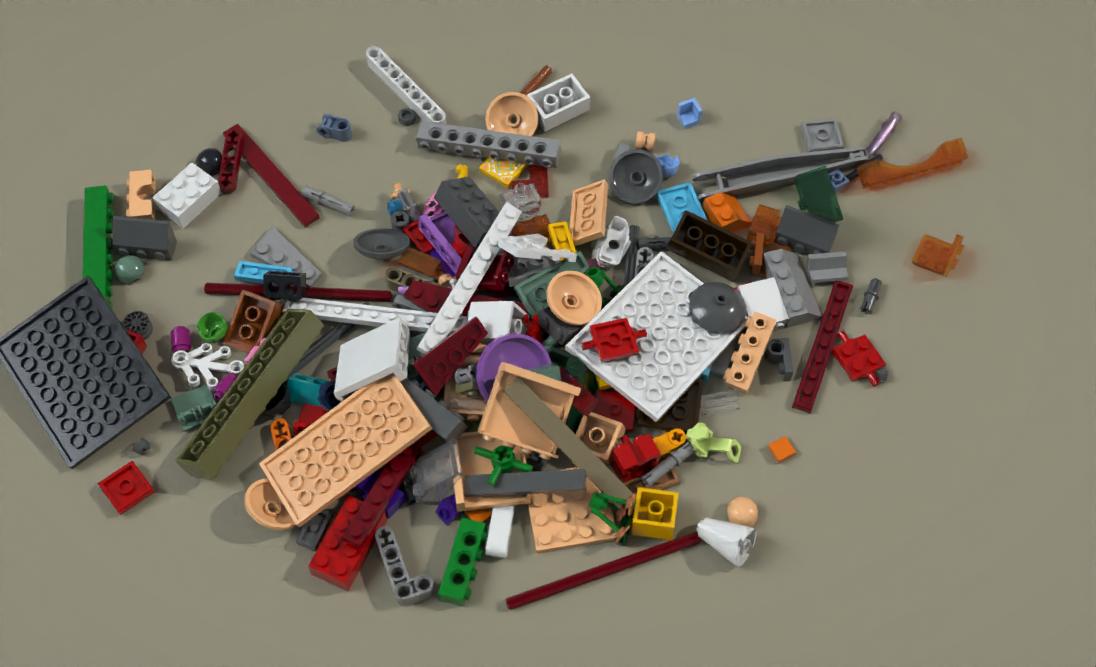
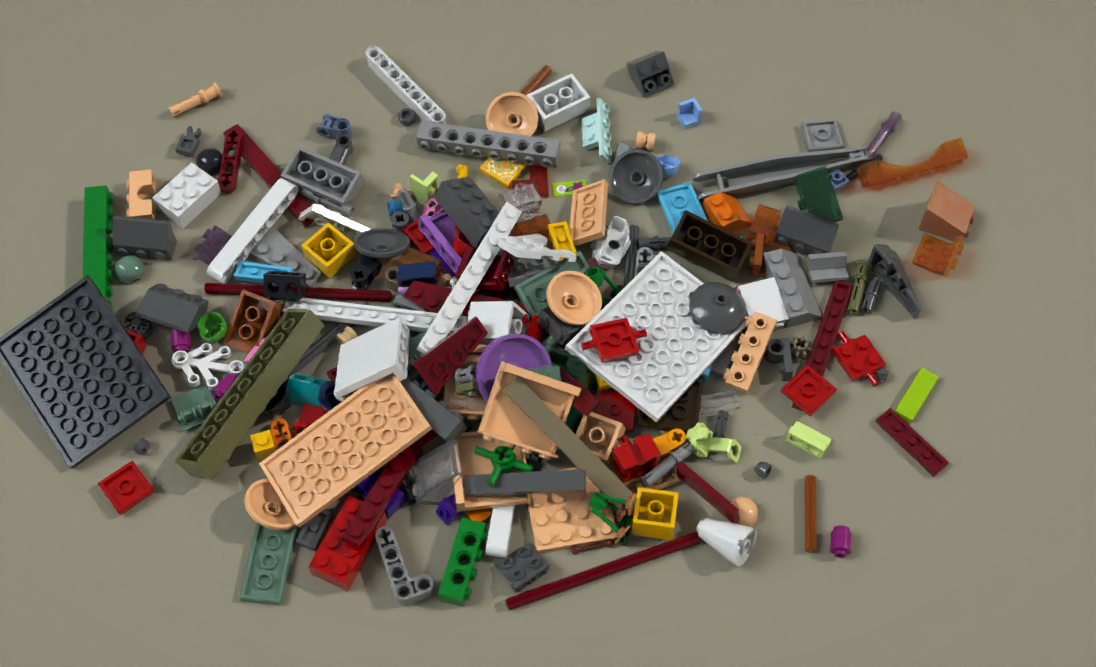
(172, 307): none -> dark grey slope
(188, 144): none -> dark grey plate
(202, 96): none -> light nougat pin
(212, 244): none -> clear purple bracket
(252, 230): none -> white beam
(263, 444): none -> yellow brick
(268, 565): none -> sand green tile
(323, 176): none -> light grey slope
(323, 216): none -> white wing
(329, 250): none -> yellow brick
(341, 152): none -> dark grey piece
(346, 336): none -> tan wheel
(365, 272): none -> black piece
(421, 272): none -> dark blue panel
(424, 189): none -> yellowish green panel
(522, 567): none -> dark grey hinge
(567, 188): none -> sticker
(575, 549): none -> copper hinge
(596, 131): none -> light aqua bracket
(650, 73): none -> dark grey slope
(707, 492): none -> dark red tile
(721, 424): none -> dark grey axle
(763, 469): none -> dark grey hinge
(781, 449): orange tile -> none
(800, 347): none -> dark tan gear
(808, 390): none -> red plate
(808, 439): none -> yellowish green panel
(810, 514): none -> dark orange axle
(840, 541): none -> magenta brick
(860, 279): none -> olive pin
(891, 272): none -> dark grey wedge
(912, 442): none -> dark red tile
(916, 395): none -> lime tile
(947, 214): none -> nougat slope

